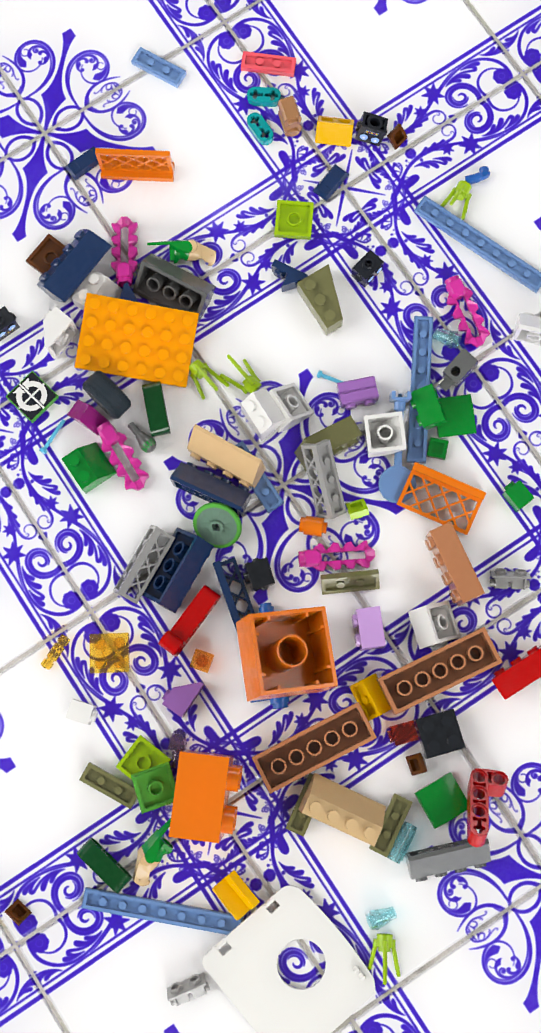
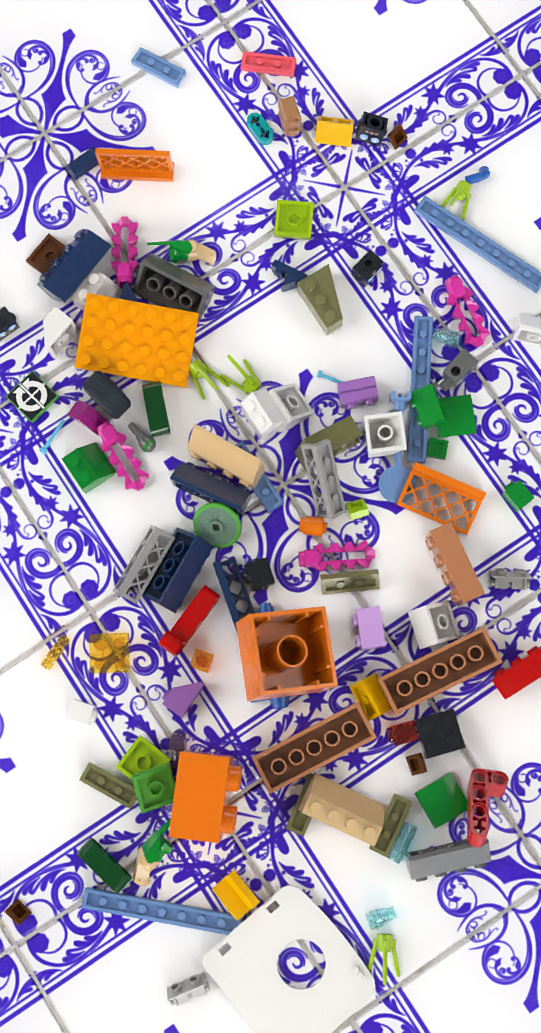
(263, 96): teal beam -> none
(330, 182): dark blue tile -> none

